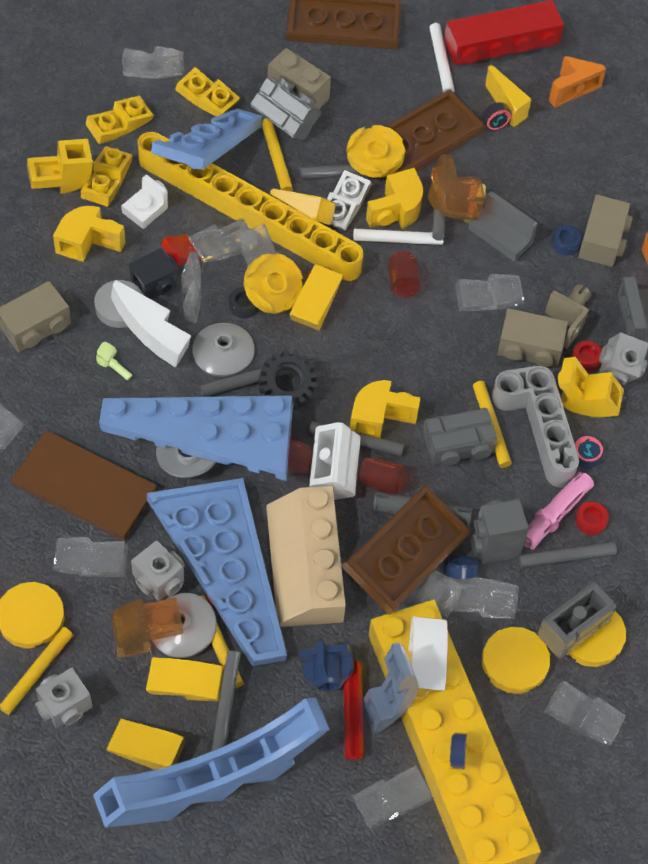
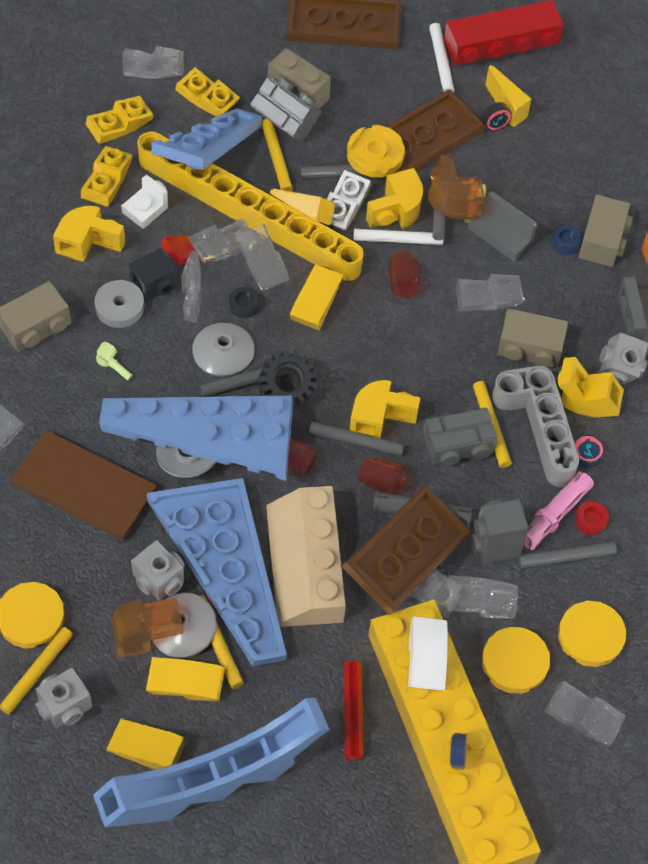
(67, 170): yellow brick -> none
(90, 558): clear slope -> none
(150, 323): white slope -> none
(226, 700): dark grey bar -> none
(273, 283): yellow tile -> none
(328, 665): dark blue piece -> none
(335, 459): white brick -> none
(391, 700): sand blue slope -> none
(392, 798): clear slope -> none
(461, 567): dark blue tile -> none
(570, 310): dark tan bracket -> none
(576, 79): orange slope -> none
(576, 620): dark grey brick -> none
(588, 355): red tile -> none

